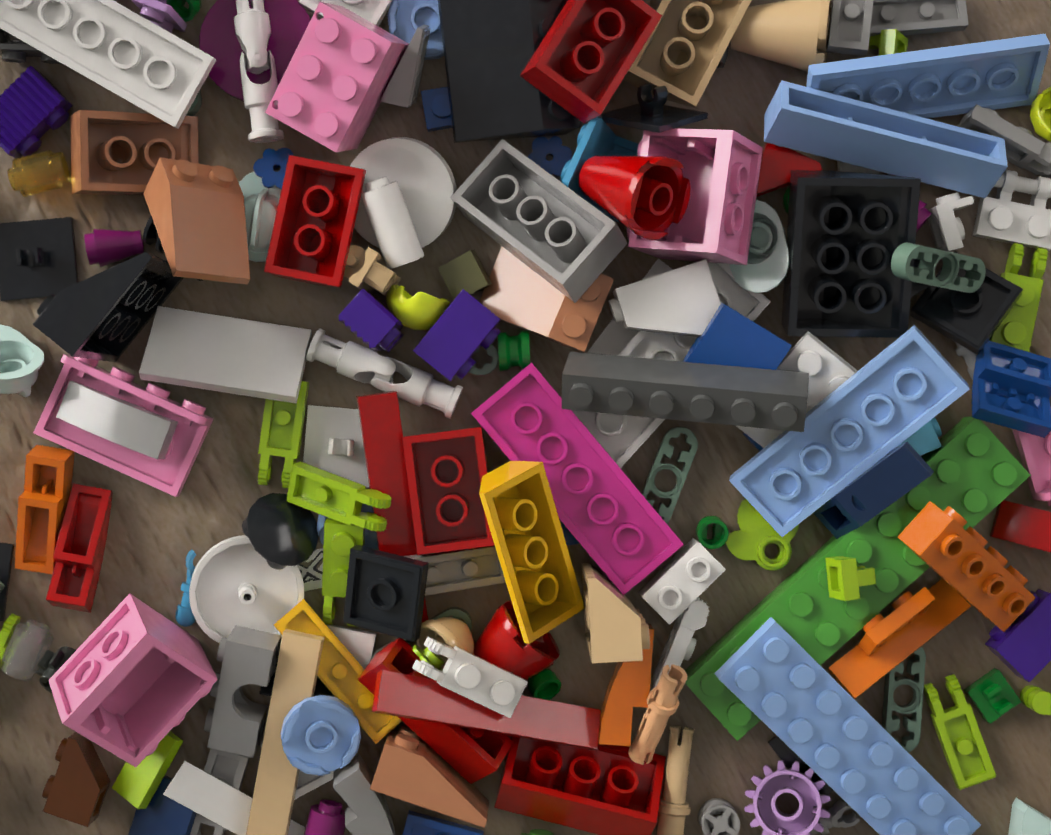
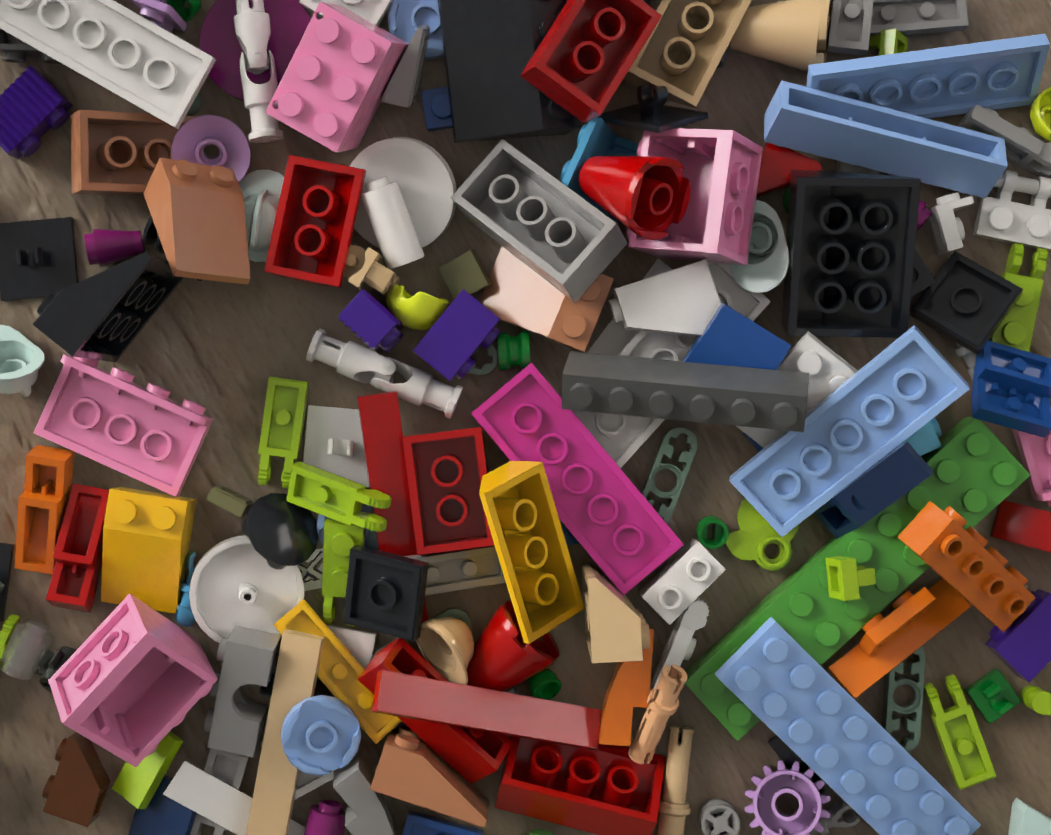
(39, 173): clear yellow brick -> none
(117, 420): light grey slope -> none
(146, 547): none -> yellow slope
(215, 130): none -> lavender dish
(226, 354): white tile -> none
(229, 500): none -> olive tile
(265, 167): blue plant -> none
(428, 656): lime plant -> none
(474, 678): white hinge -> none
(543, 147): blue plant -> none
(929, 258): sand green beam -> none

